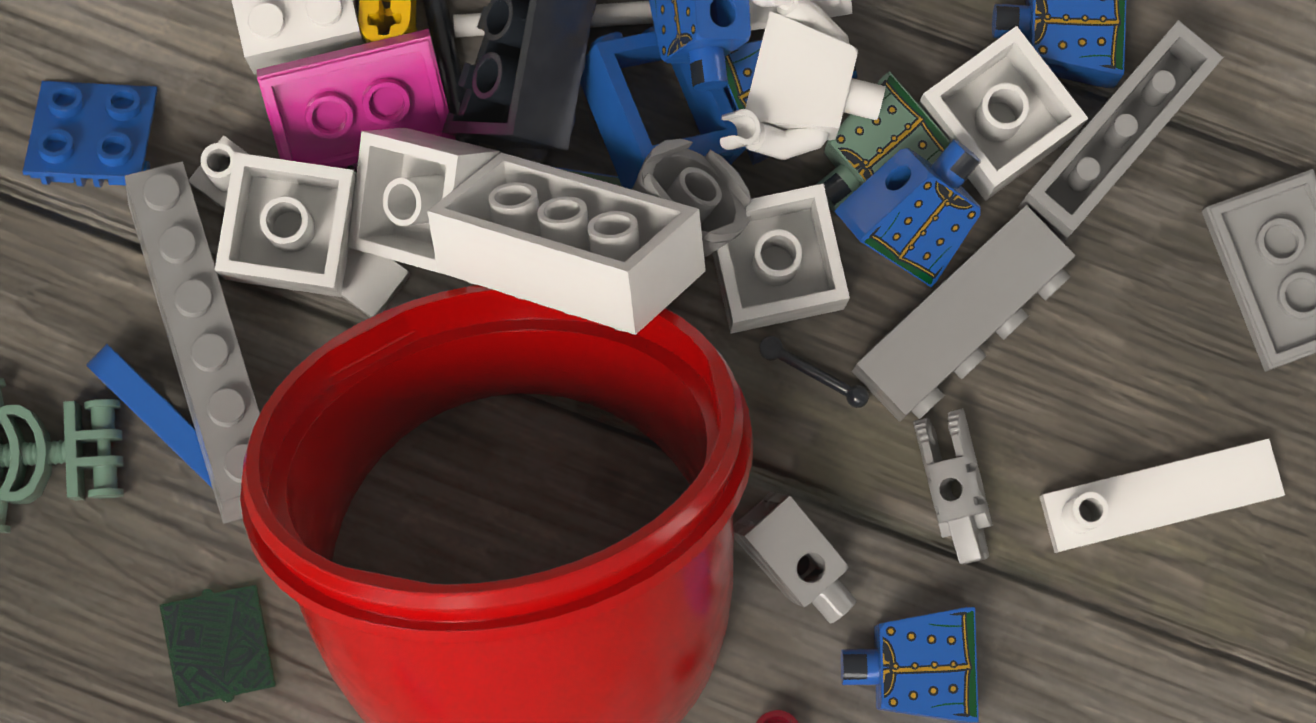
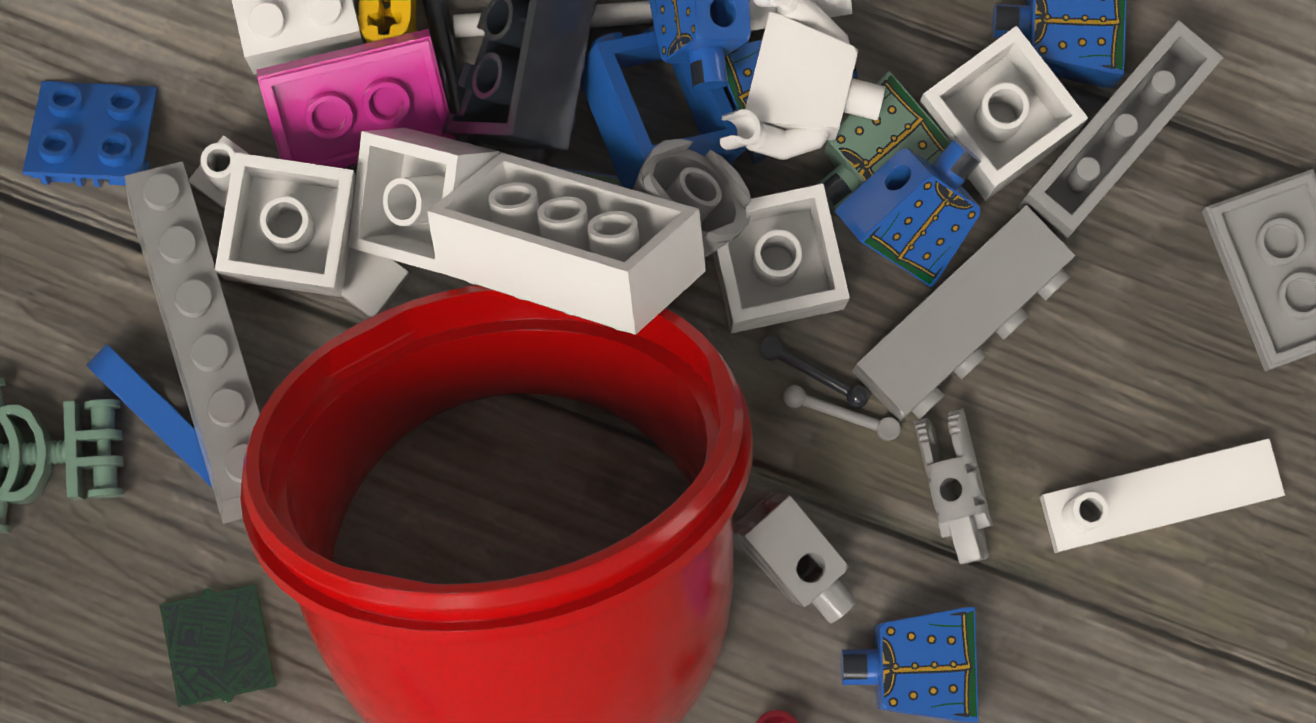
(886, 429): none -> light grey hinge

